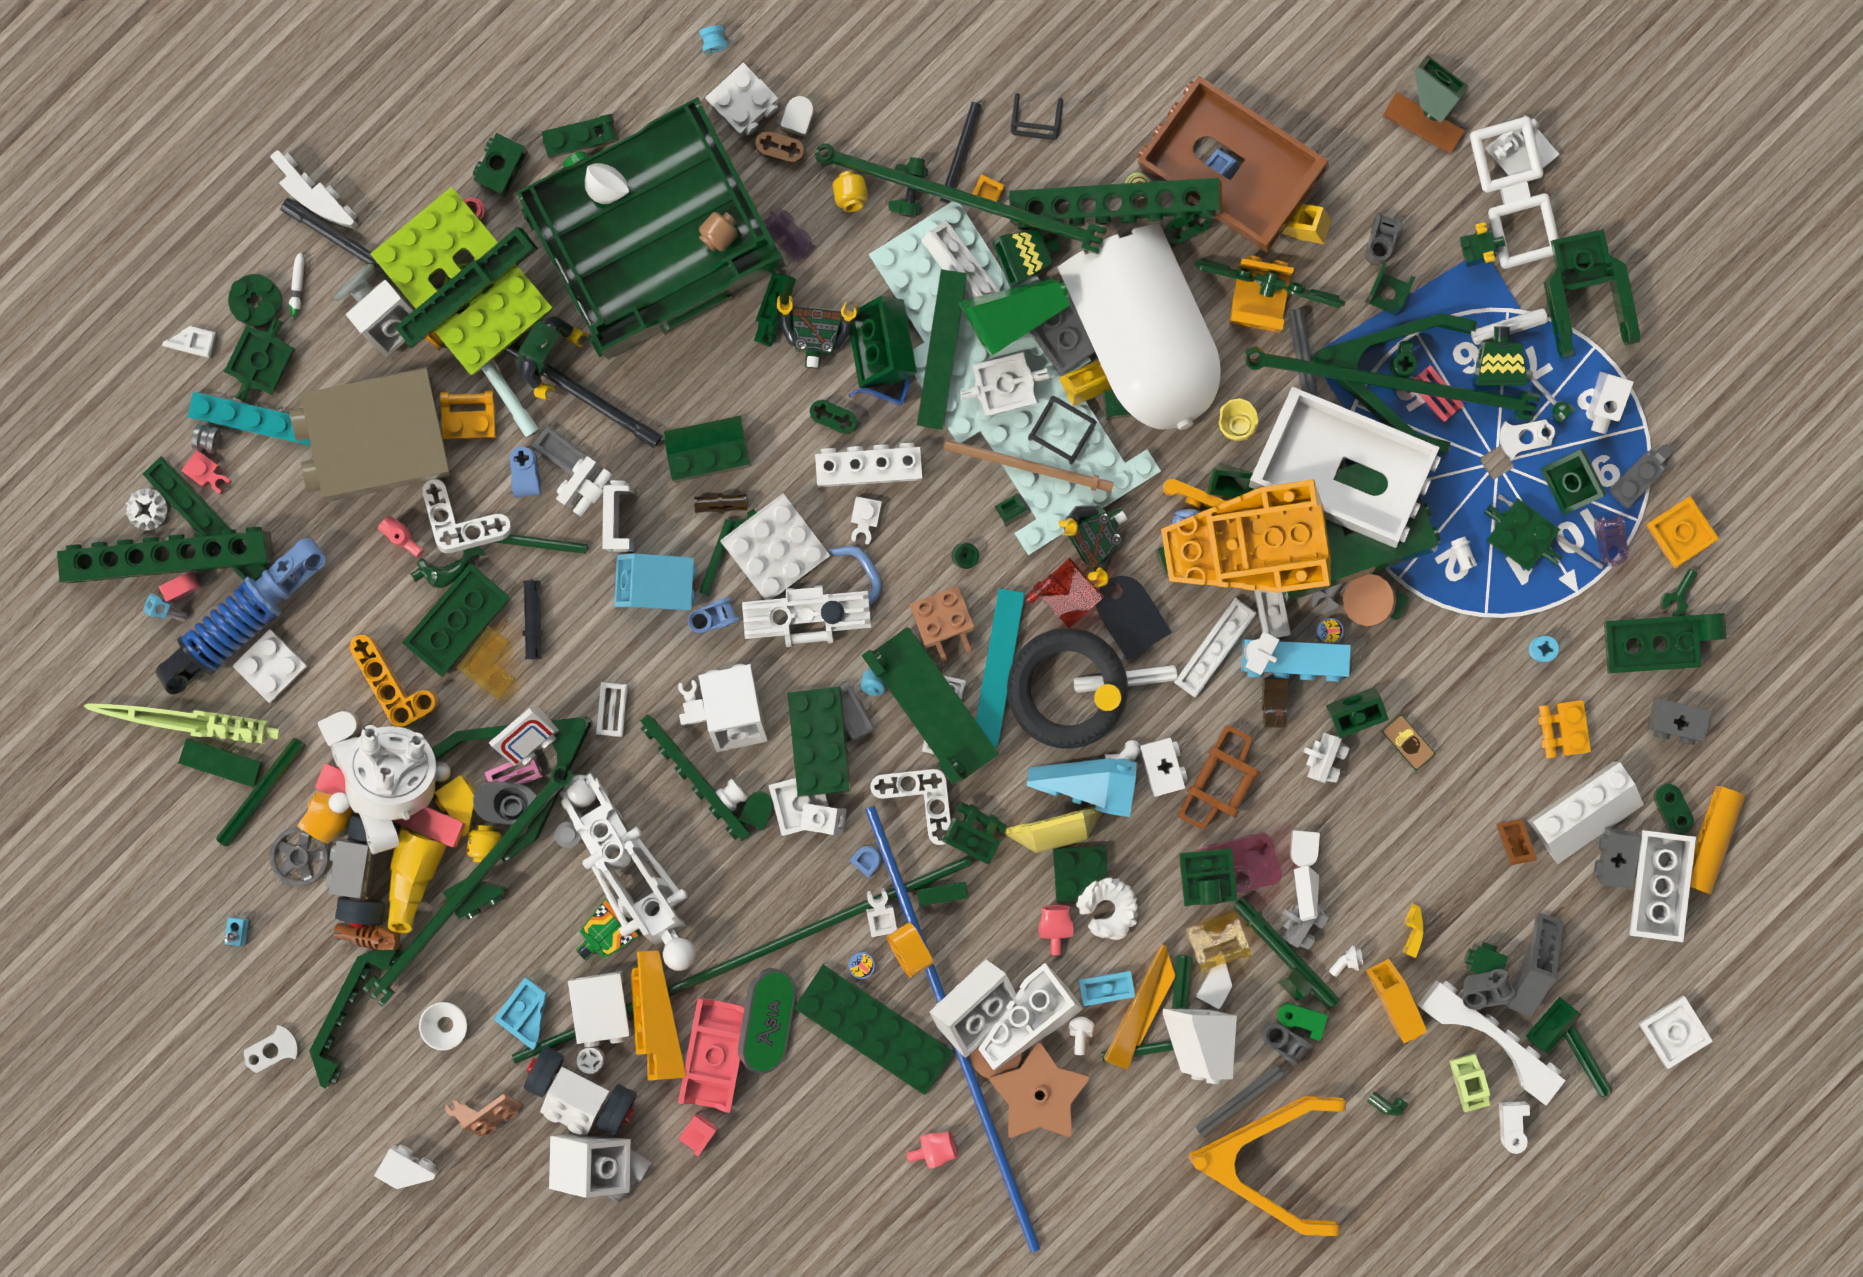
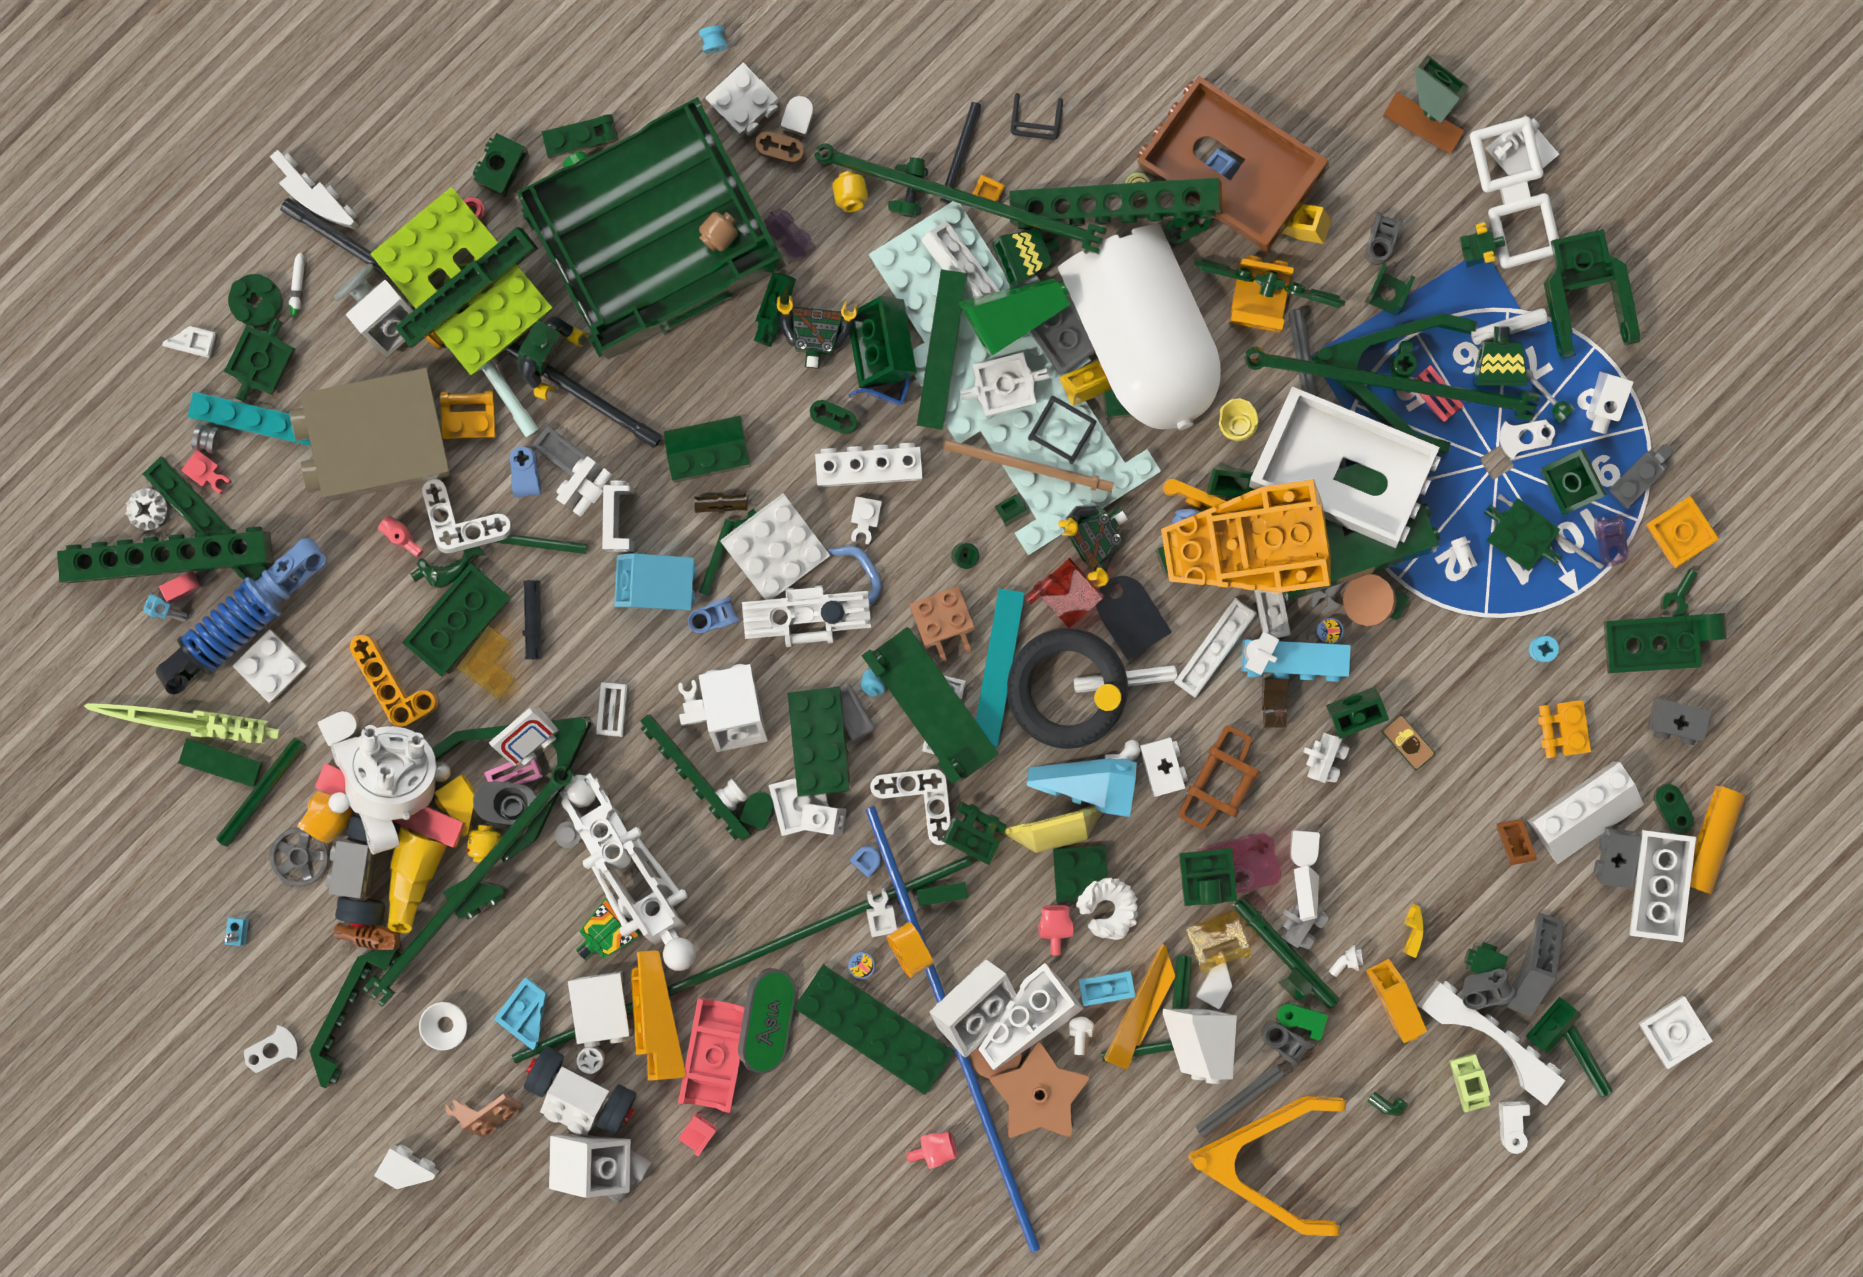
(605, 183): white piece -> none

